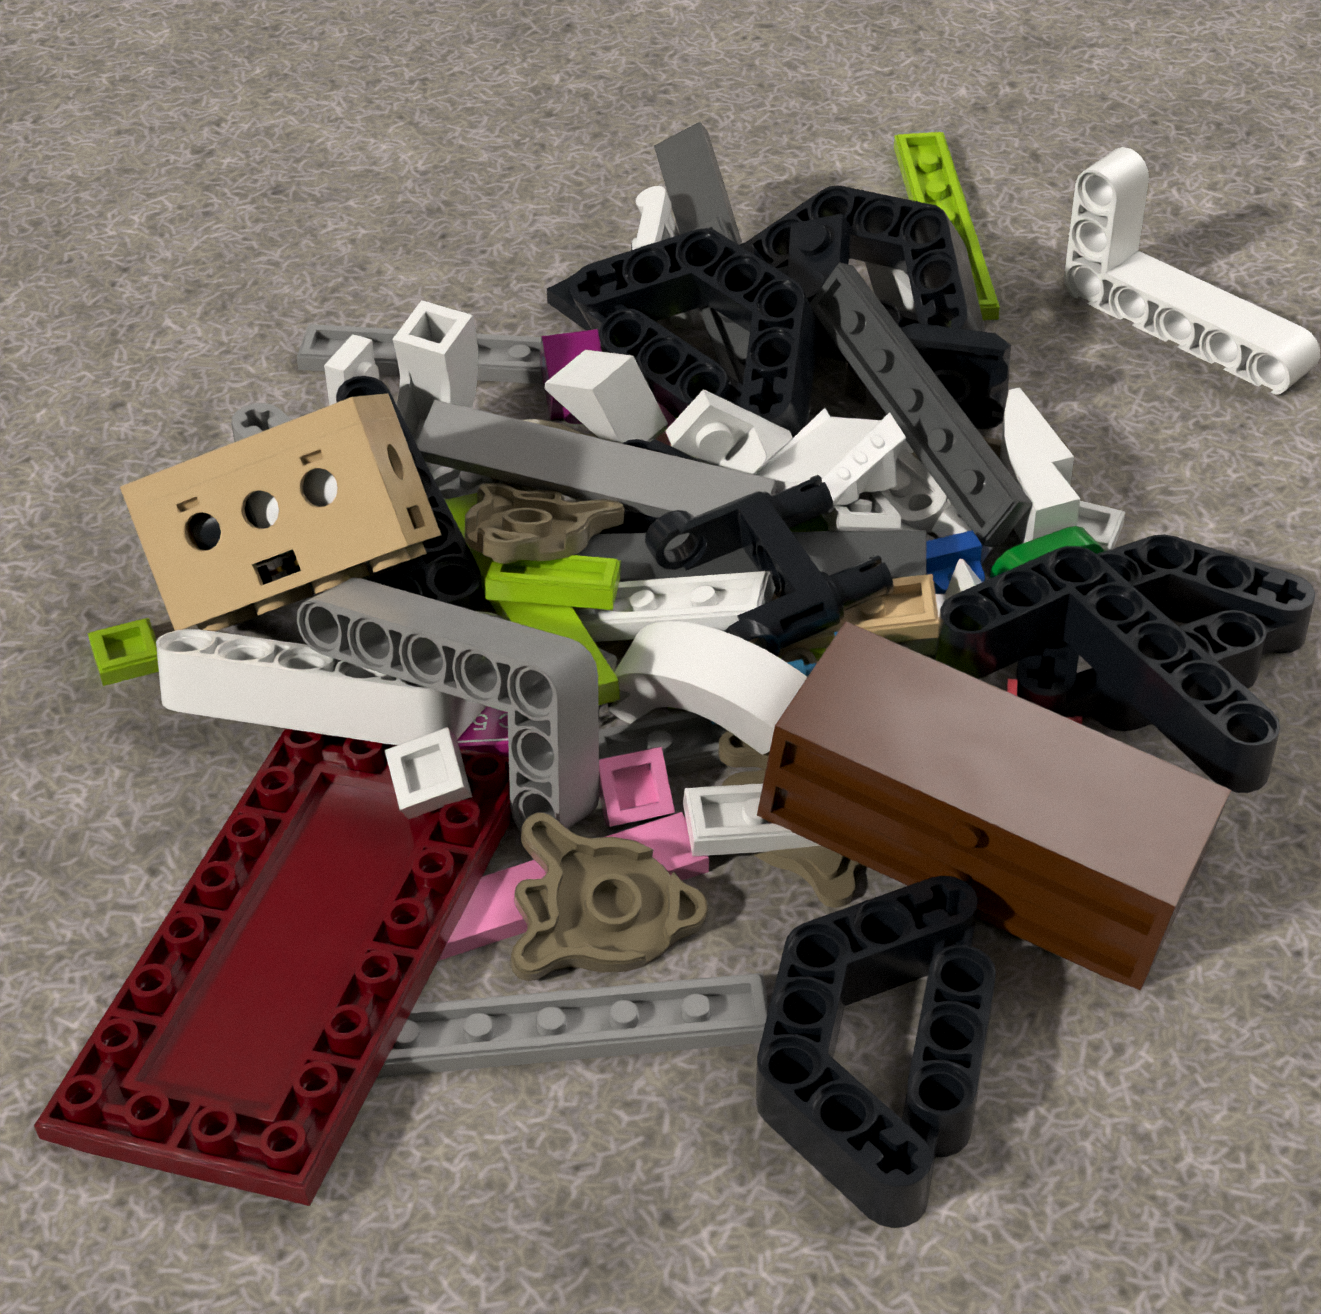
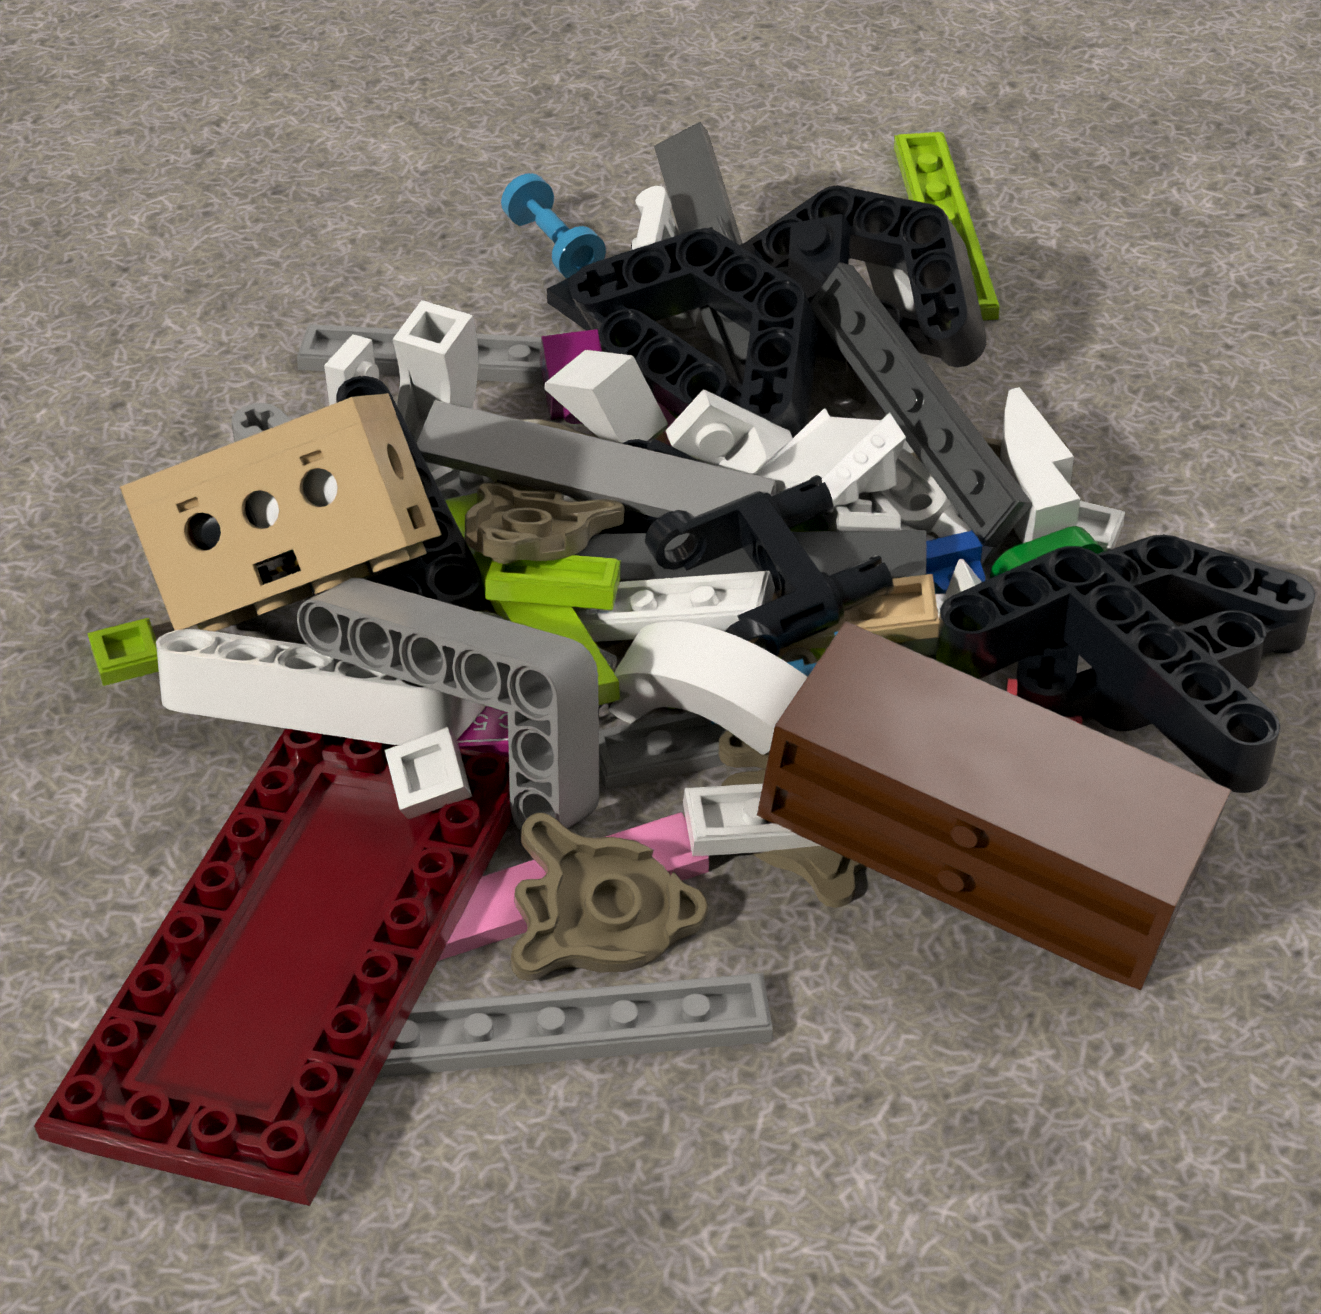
(530, 200): none -> dark azure wheel
(634, 787): bright pink plate -> none
(808, 1096): black piece -> none
(969, 366): black slope -> none
(1163, 300): white beam -> none

